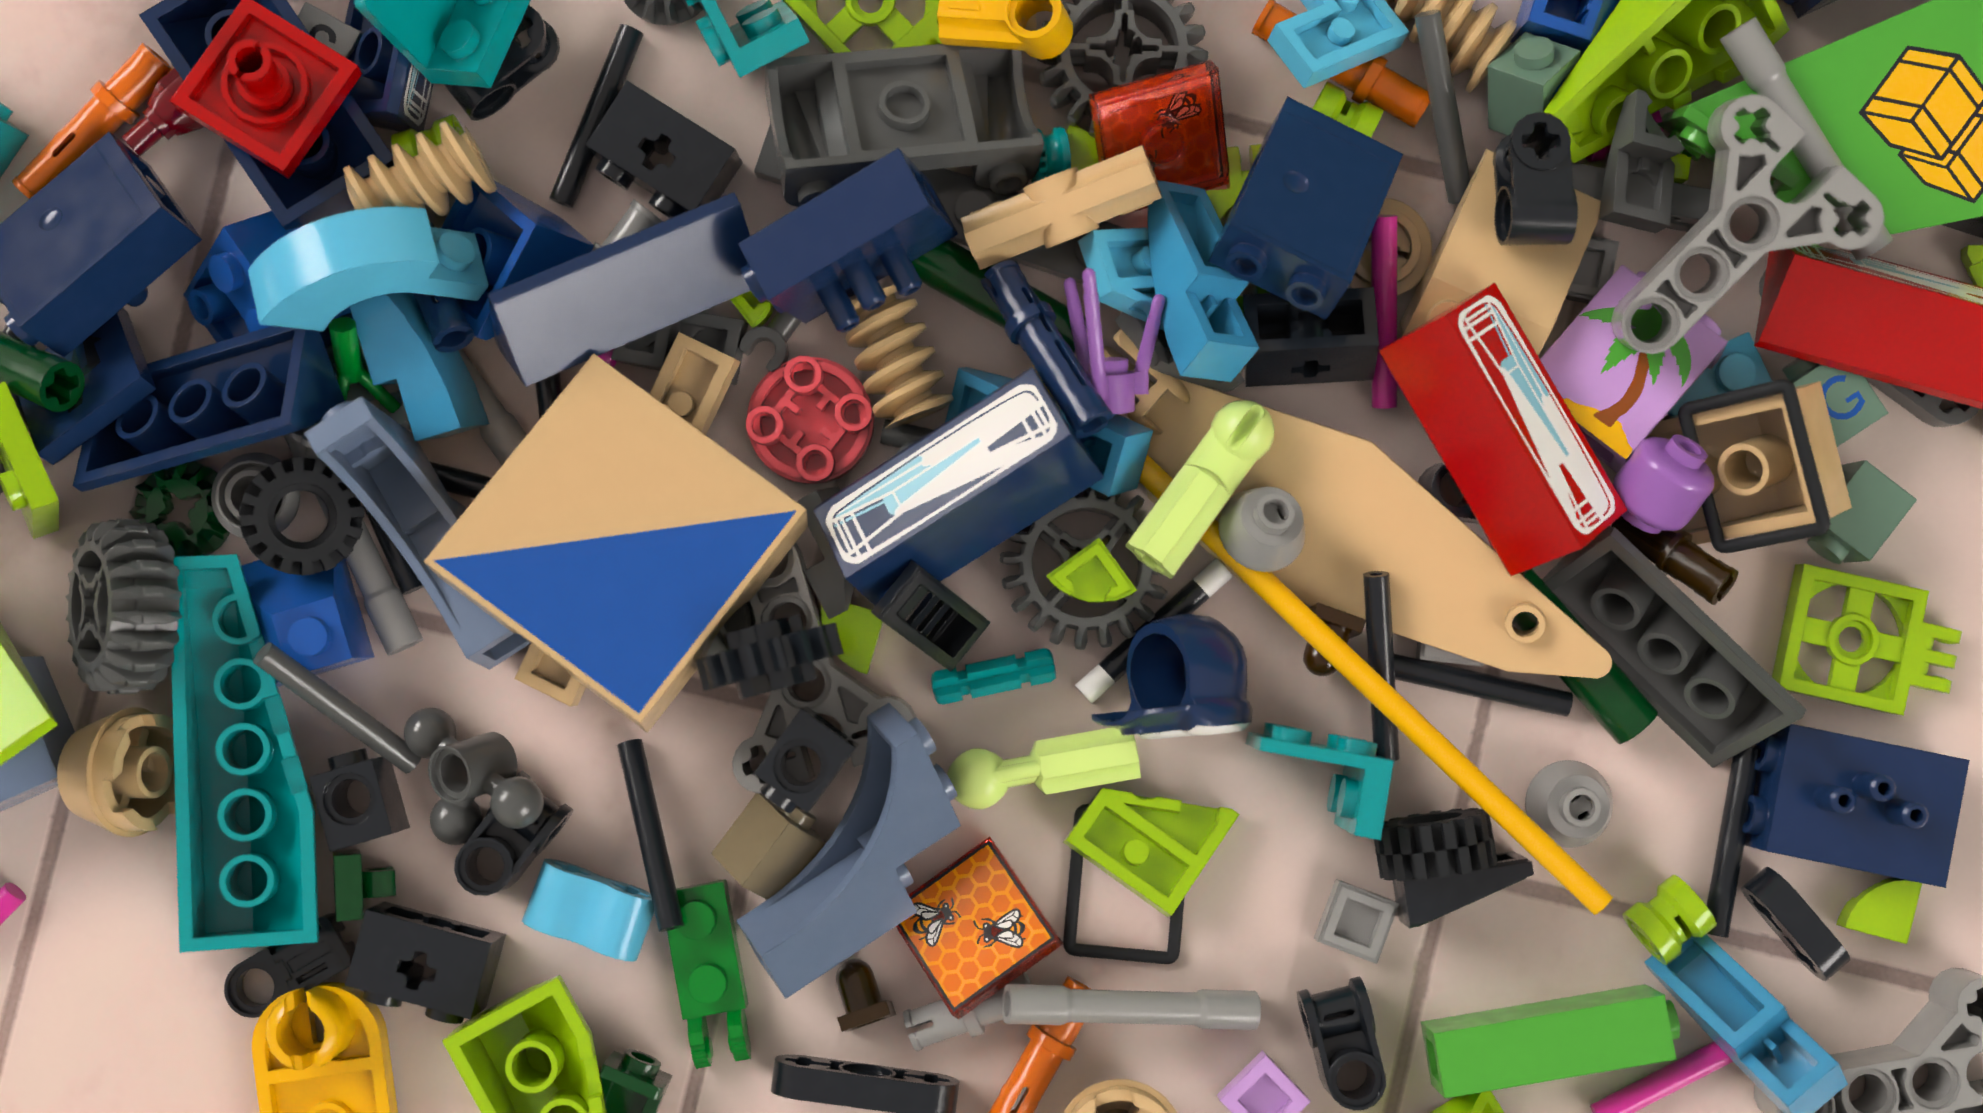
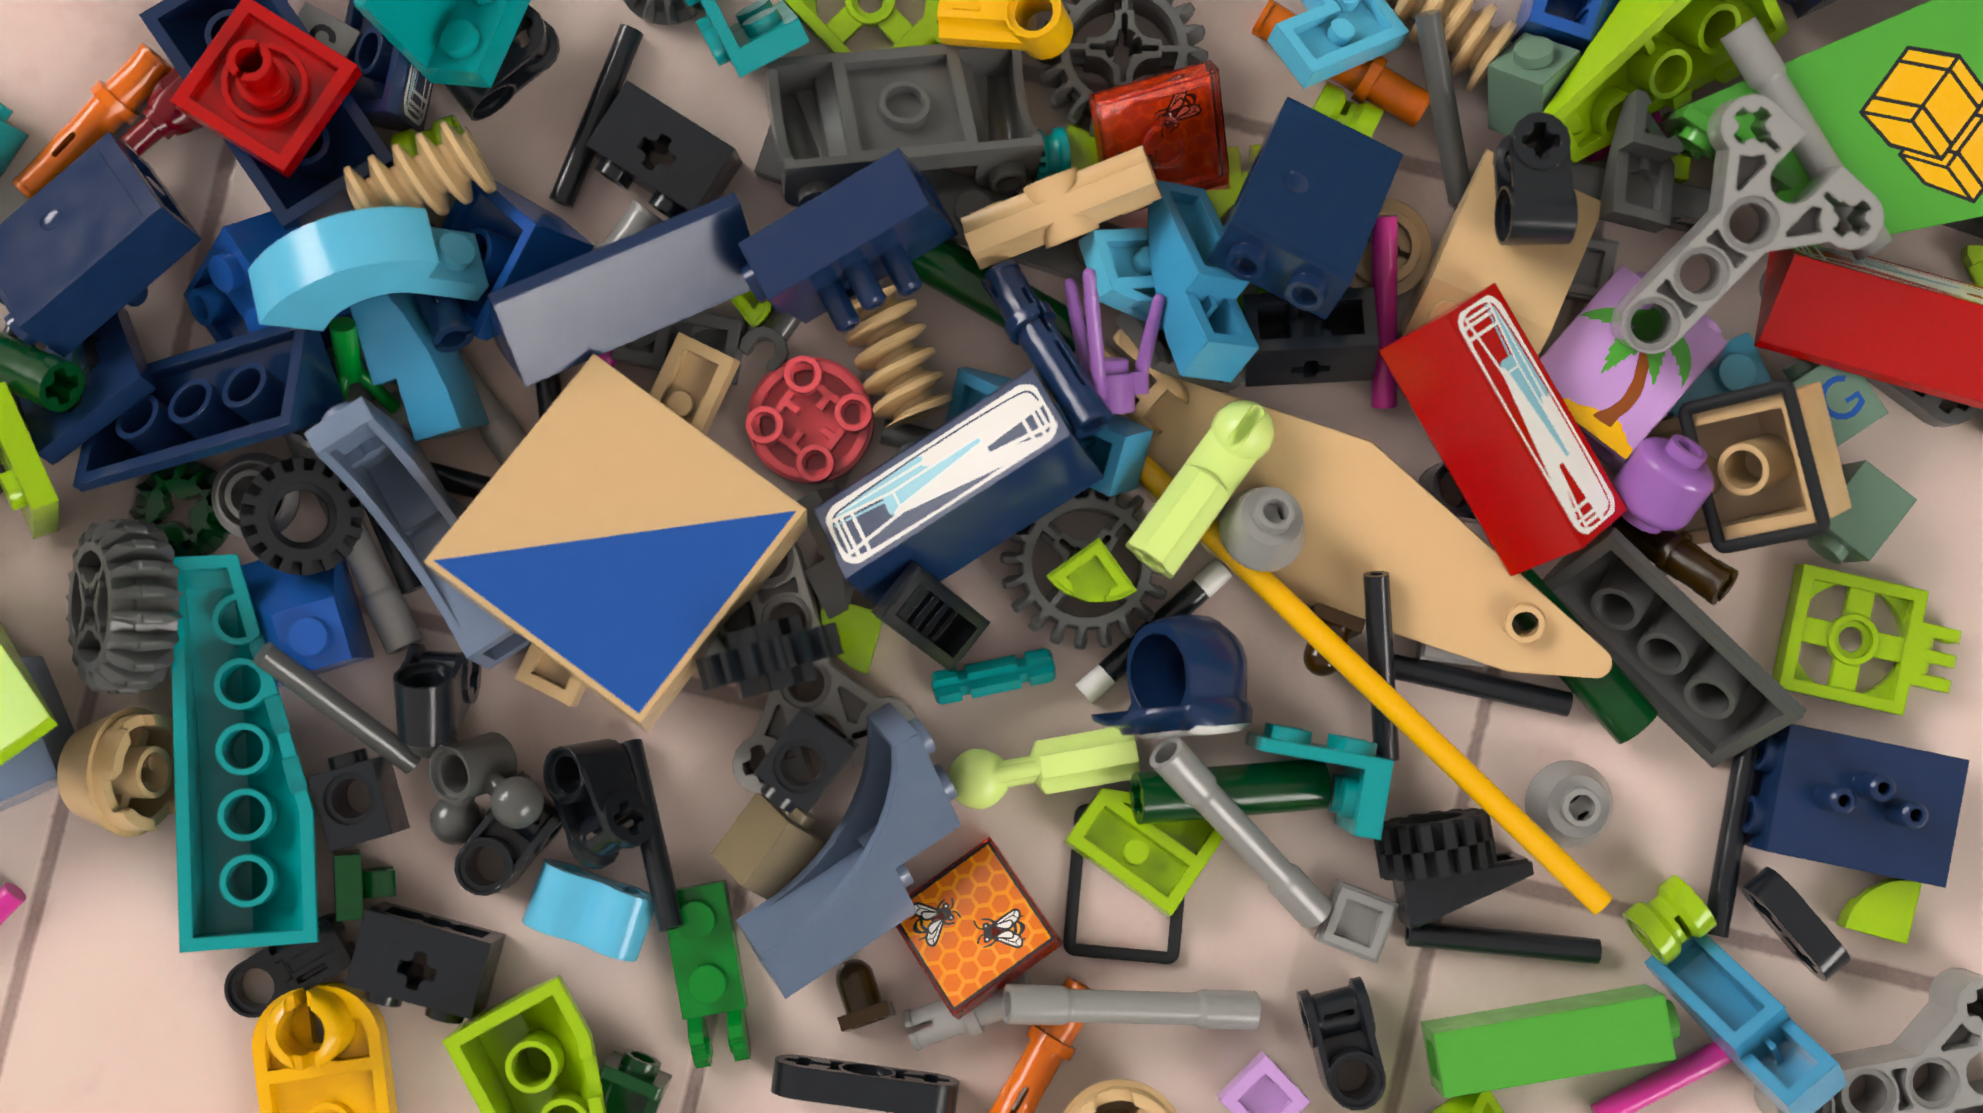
(433, 695): none -> black piece
(596, 795): none -> black piece
(1199, 788): none -> light grey piece
(1252, 786): none -> dark green piece
(1505, 942): none -> black piece

